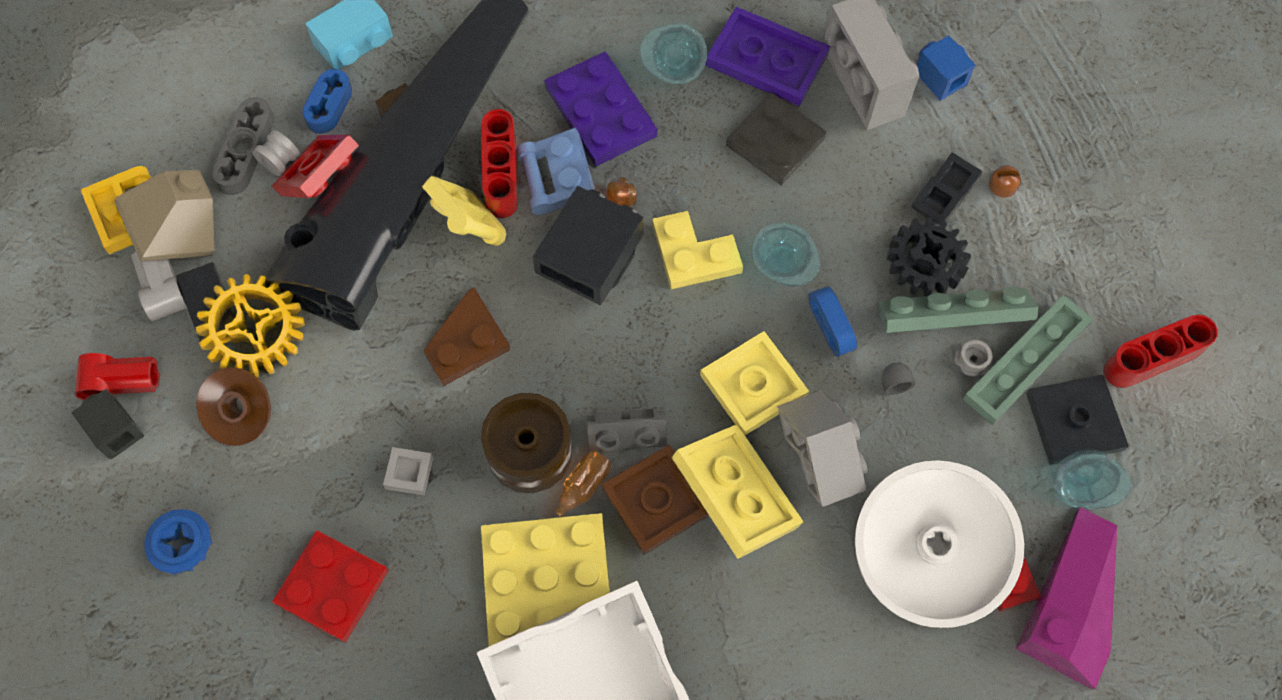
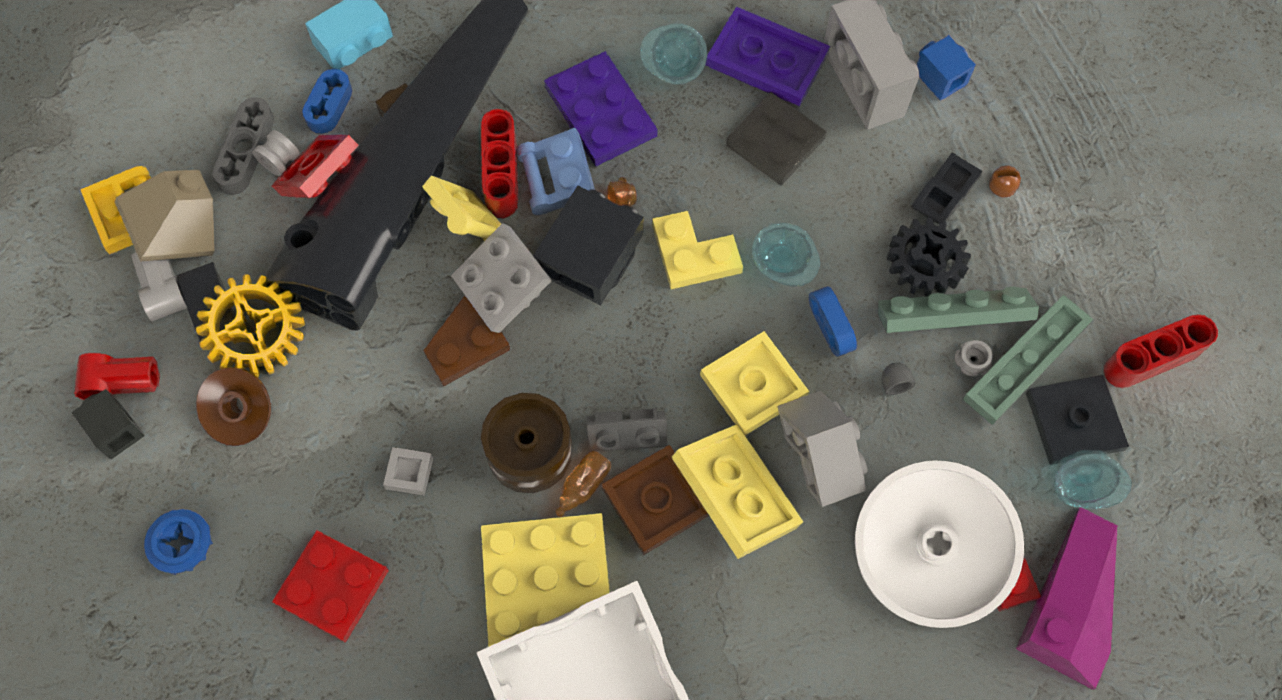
(501, 278): none -> light grey plate

